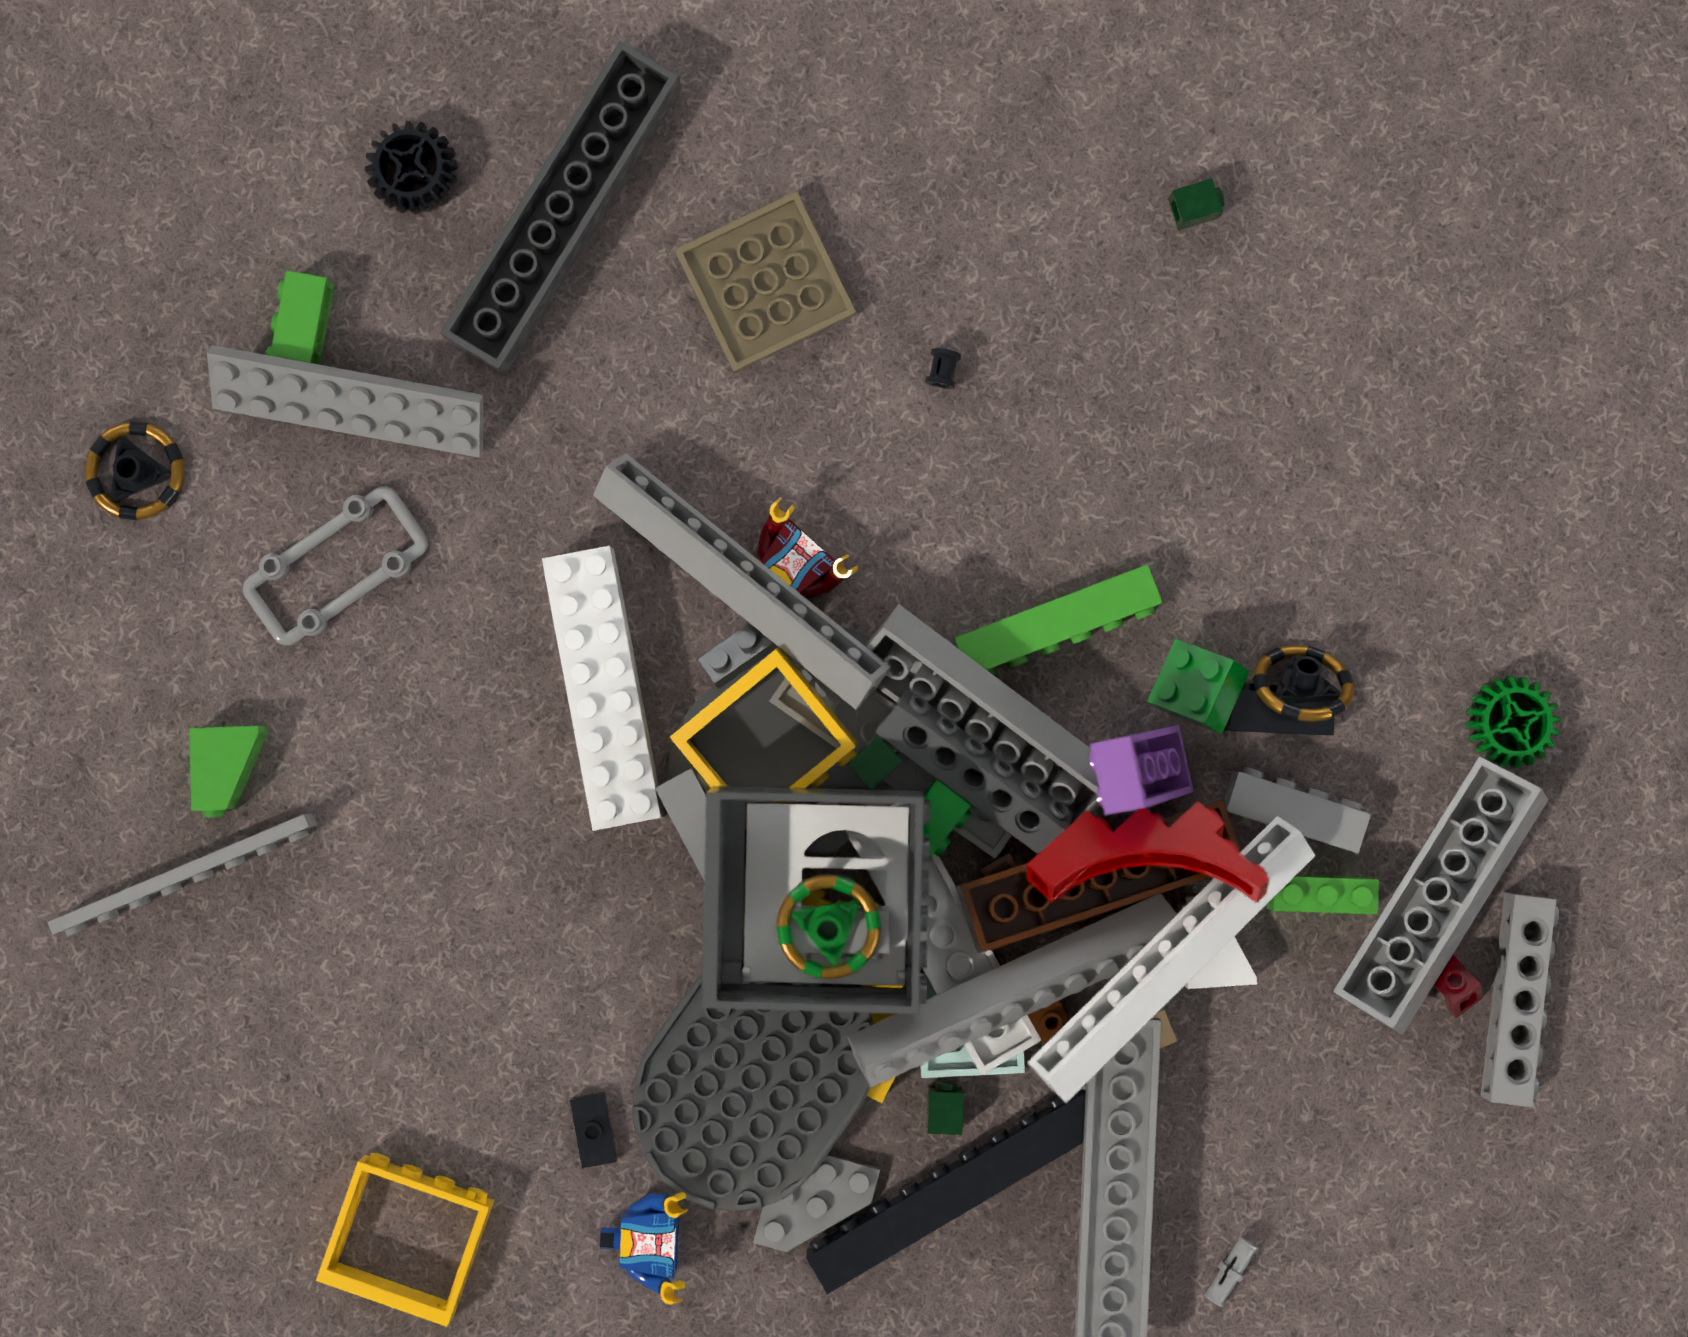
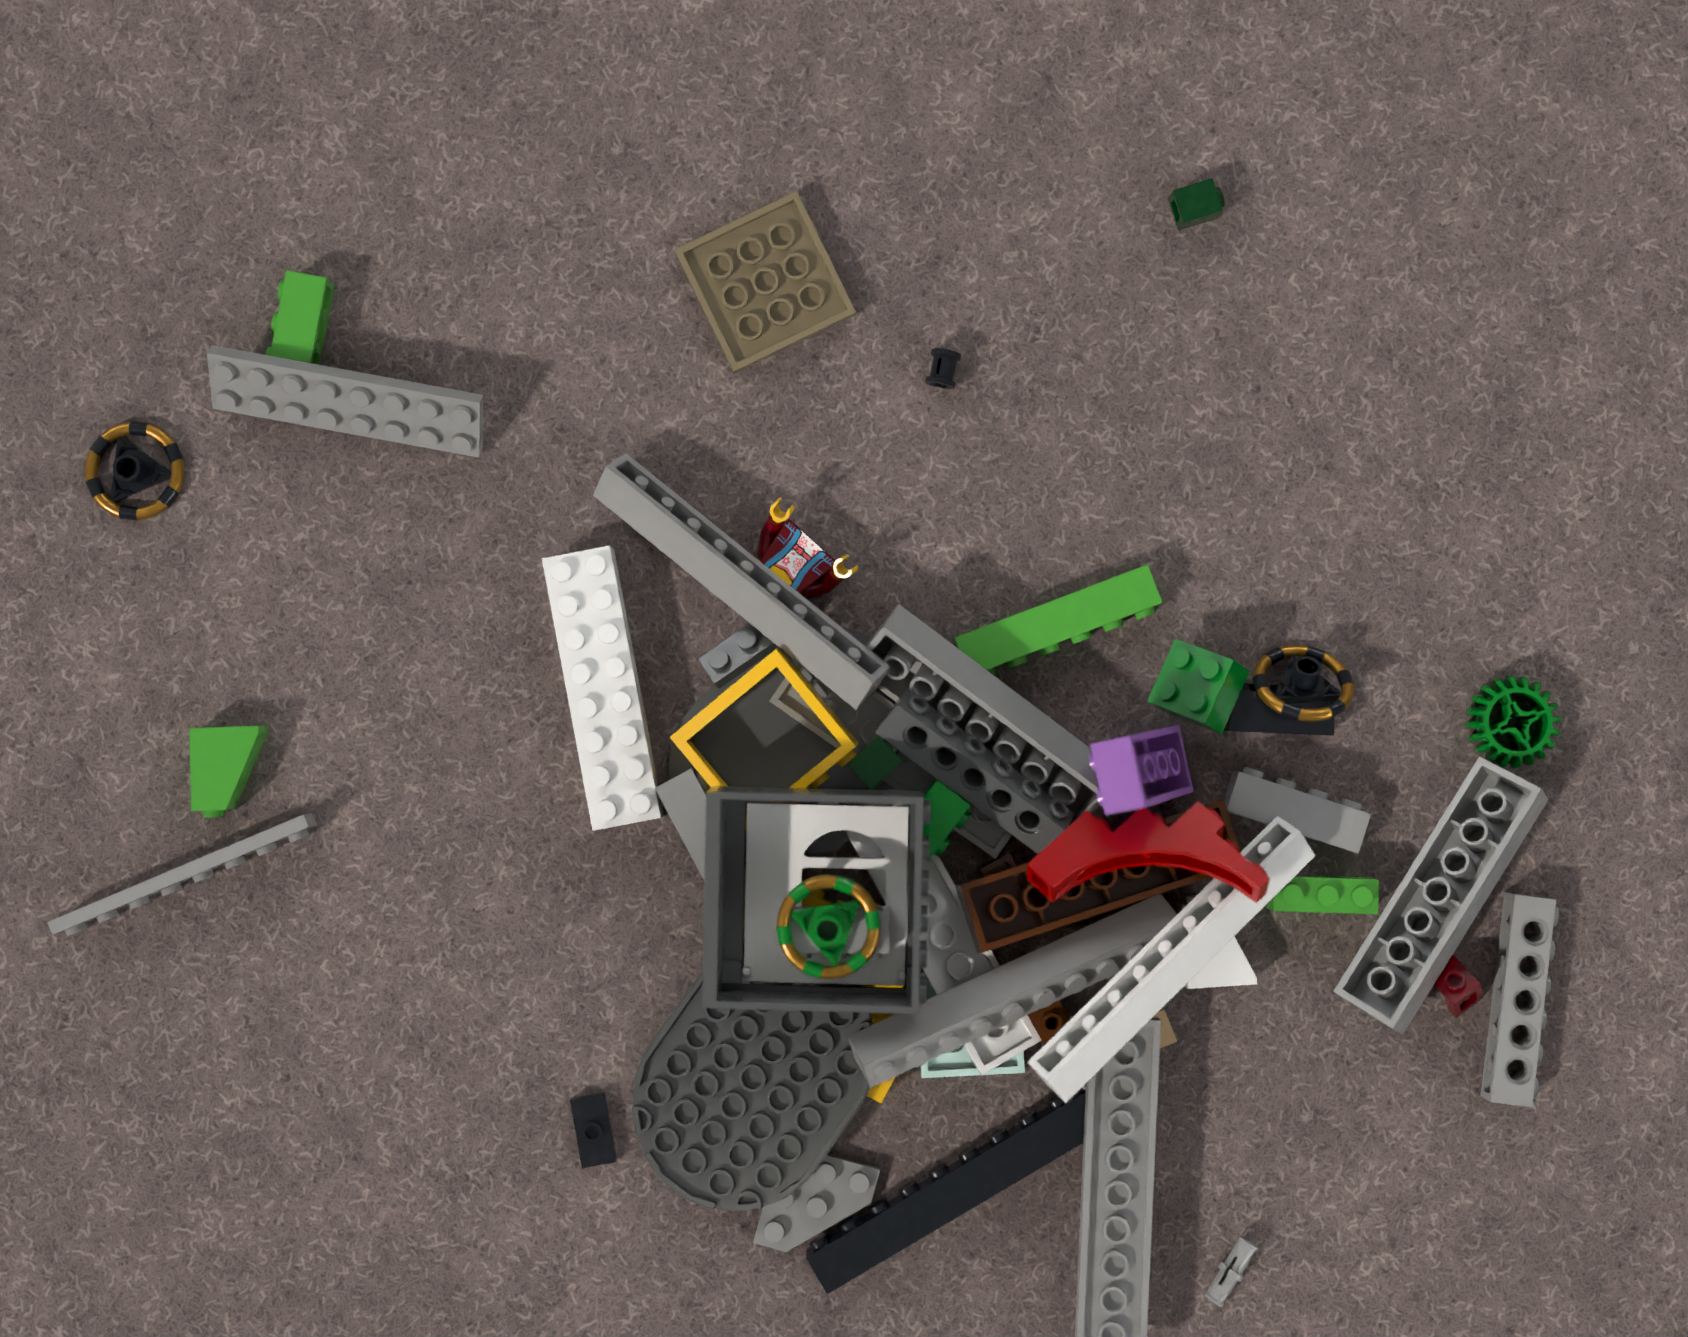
(387, 1291): yellow window -> none
(394, 564): light grey bar -> none
(404, 180): black gear -> none
(562, 208): dark grey brick -> none
(649, 1243): torso -> none
(945, 1108): dark green brick -> none

